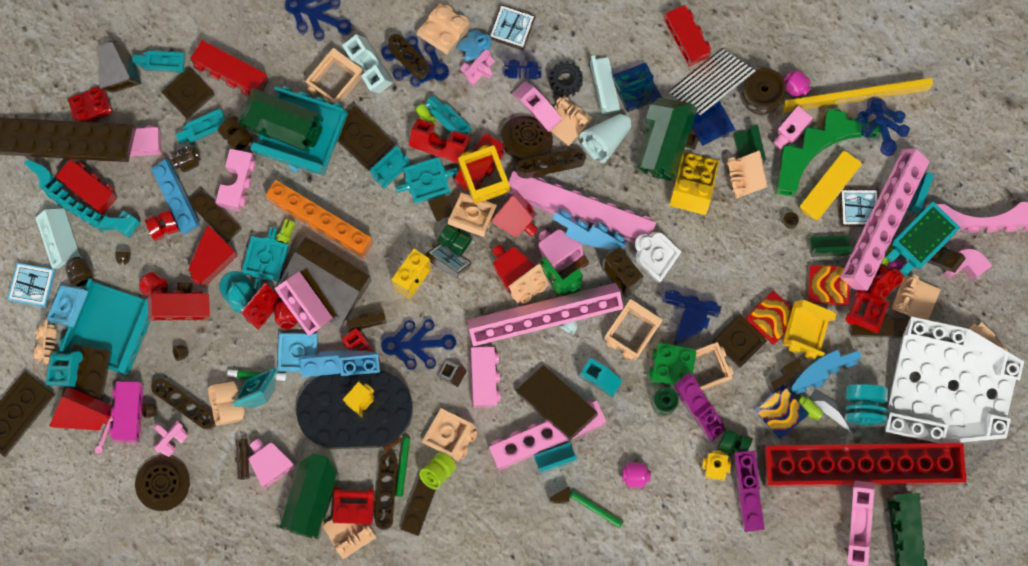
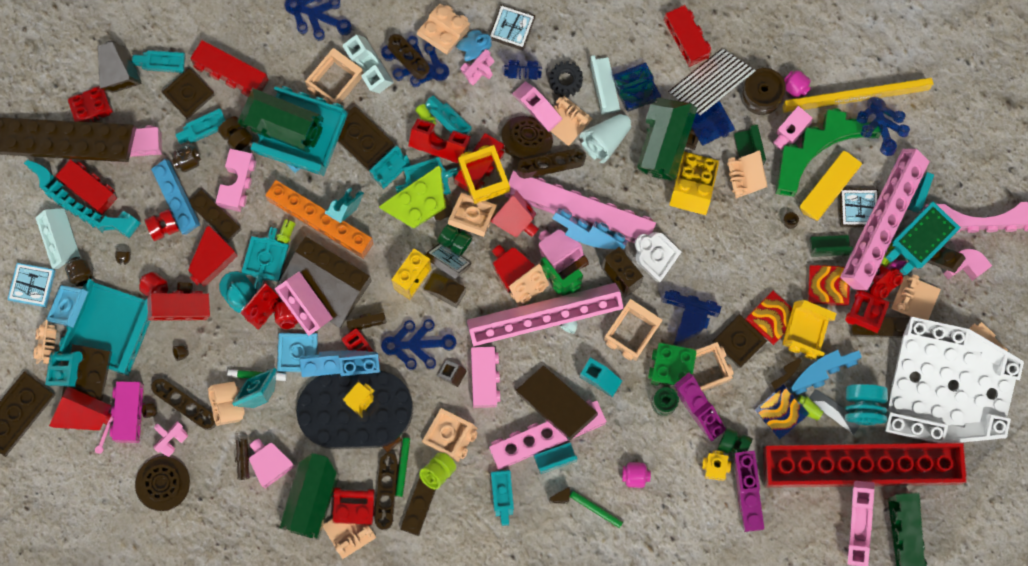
(344, 206): none -> teal hinge
(419, 200): none -> lime wing
(445, 289): none -> dark brown slope
(502, 495): none -> teal hinge

